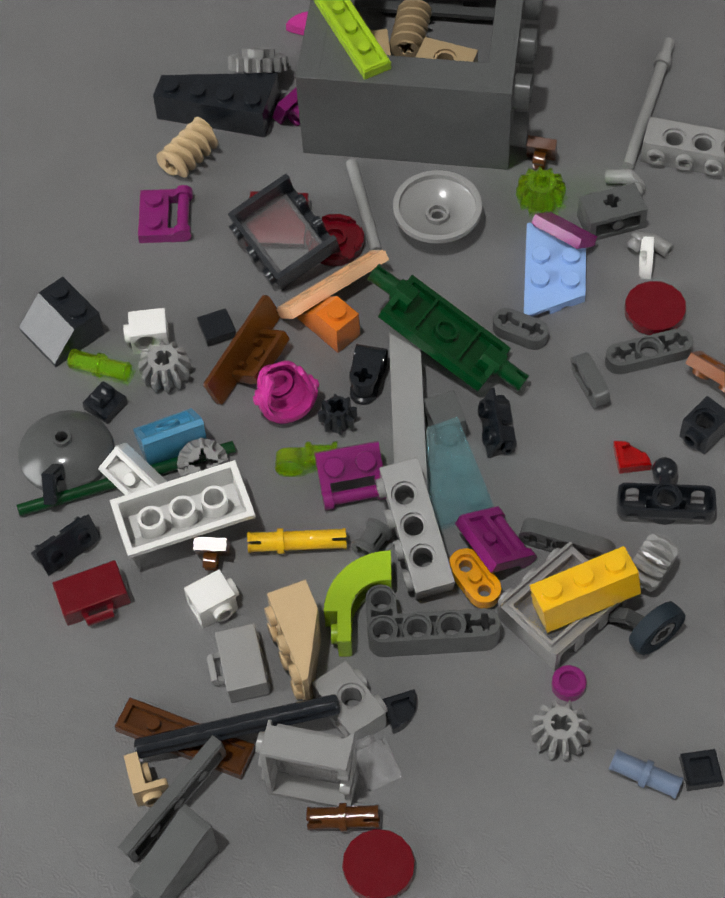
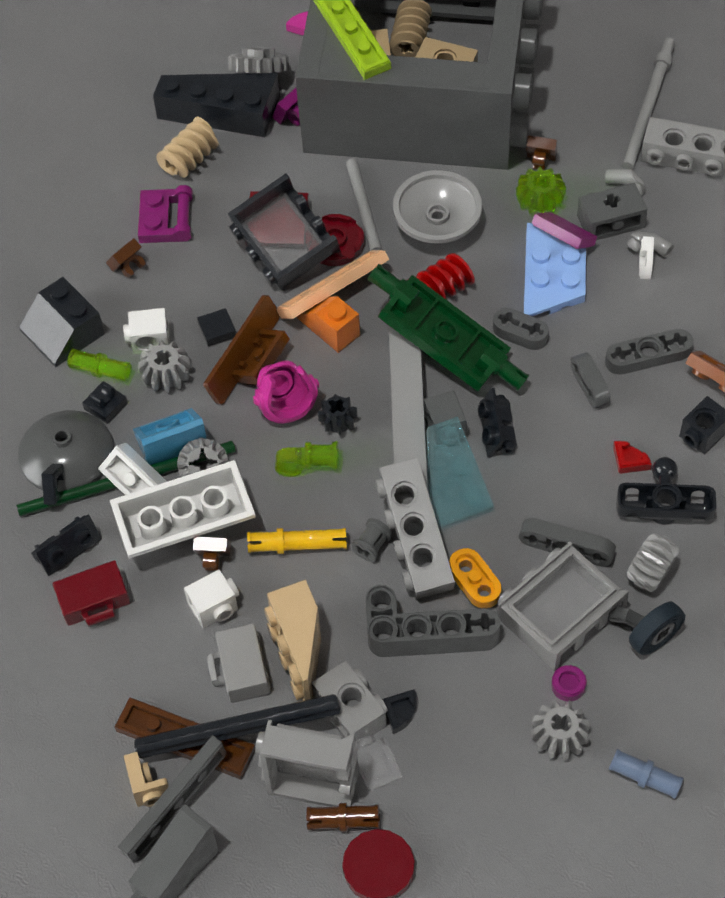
(125, 256): none -> reddish brown tile
(348, 464): magenta plate -> none
(349, 593): lime arch -> none
(366, 373): black piece -> none
(447, 274): none -> red piece
(494, 540): magenta plate -> none
(585, 589): yellow brick -> none
(655, 307): dark red tile -> none
(701, 770): black tile -> none

